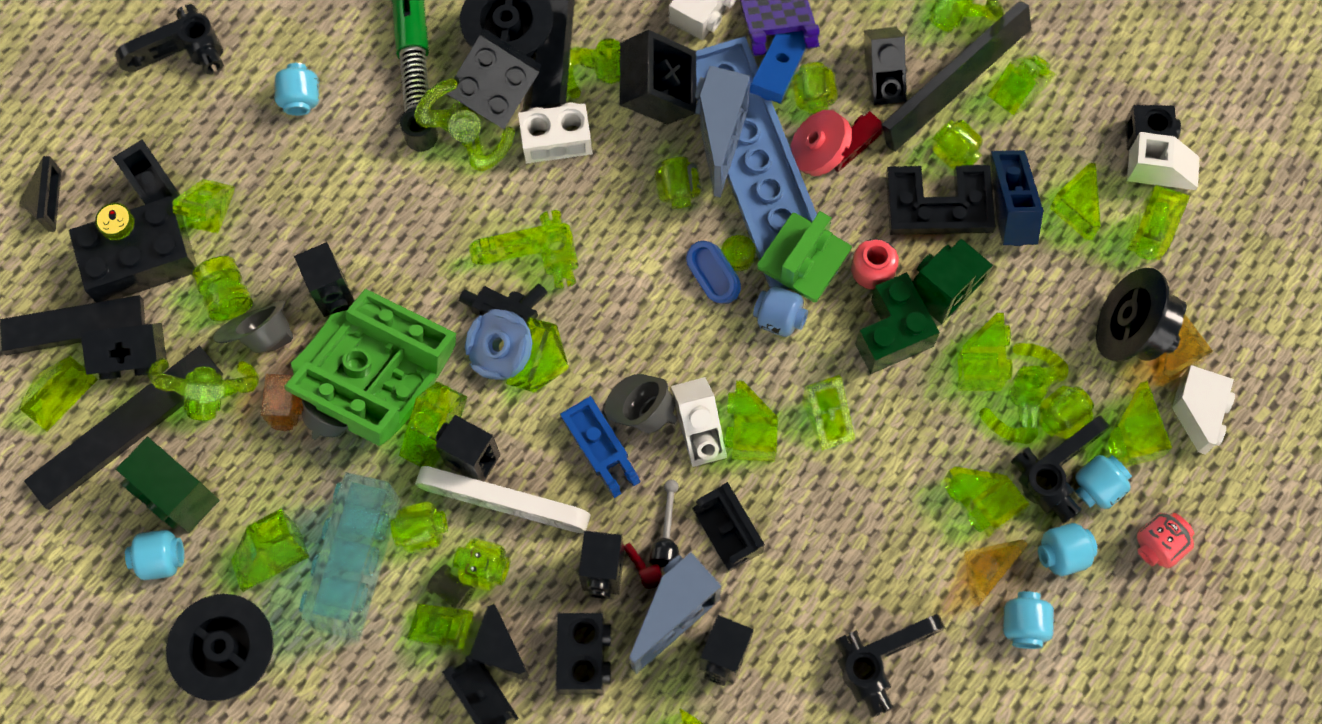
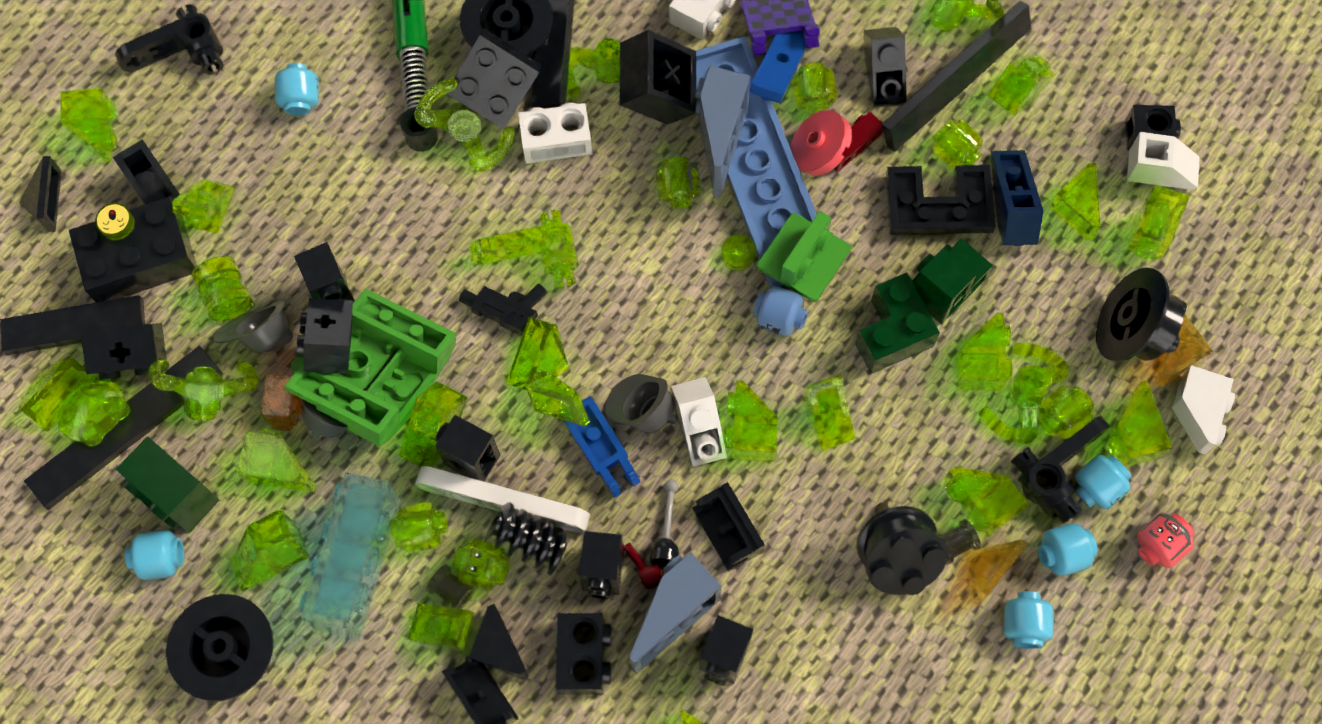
(89, 118): none -> clear neon green slope
(92, 411): none -> clear neon green dish
(271, 462): none -> clear neon green slope
(326, 336): none -> black brick
(484, 340): medium blue plate -> none
(528, 537): none -> black piece
(555, 398): none -> clear neon green slope
(713, 272): blue tile -> none
(874, 263): coral head -> none
(874, 689): black piece -> none
(901, 550): none -> black wheel
(960, 540): none -> clear smoke bush

